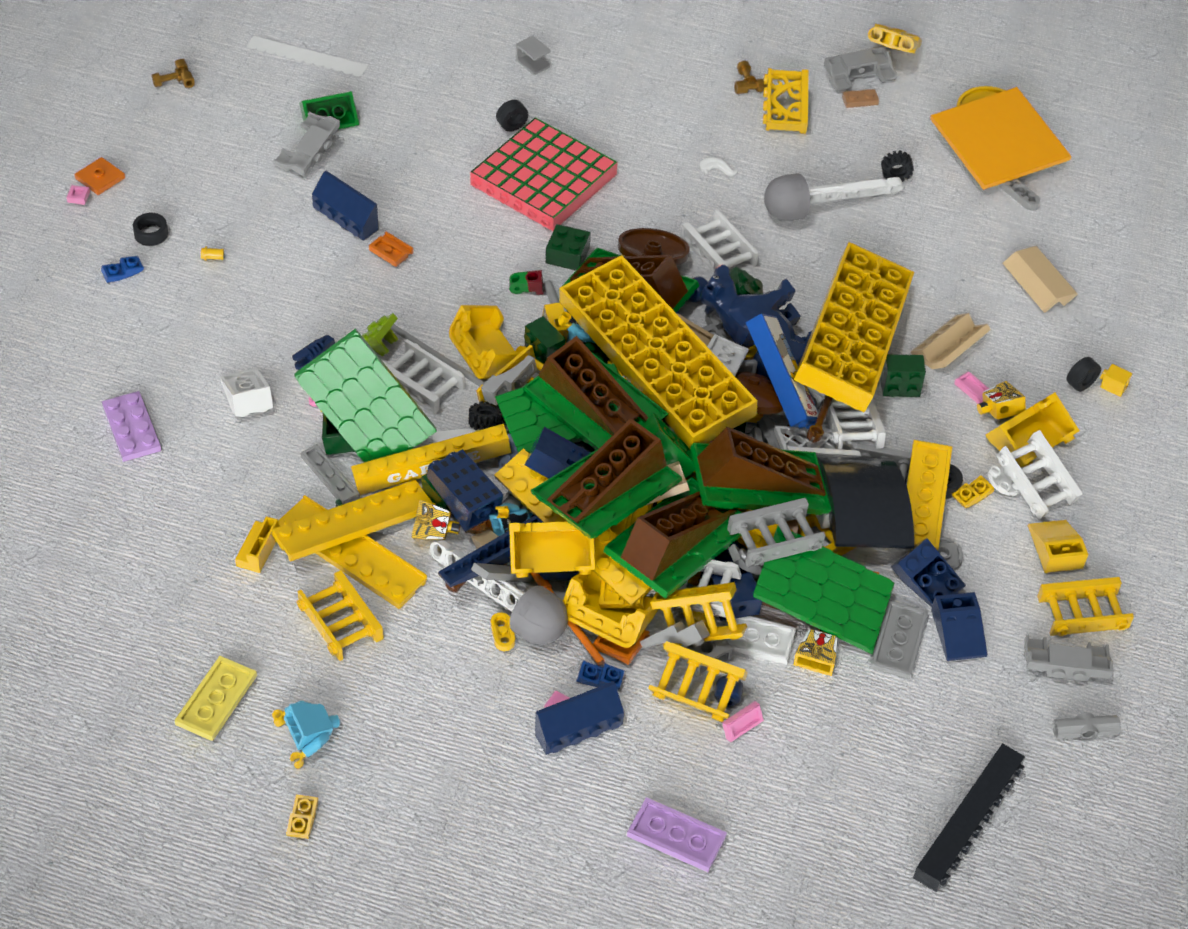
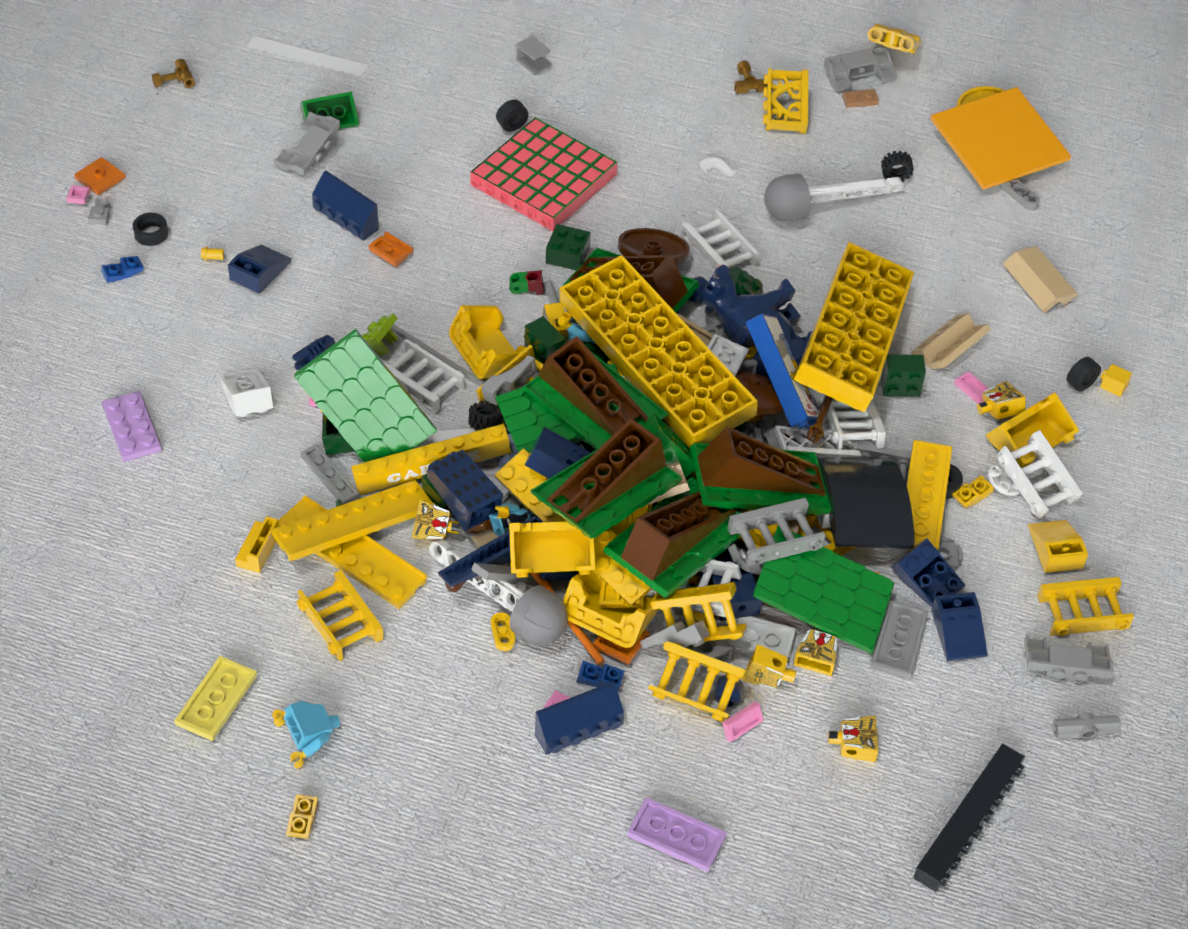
(99, 214): none -> light grey plate
(257, 267): none -> dark blue slope
(768, 668): none -> yellow torso
(857, 738): none -> torso

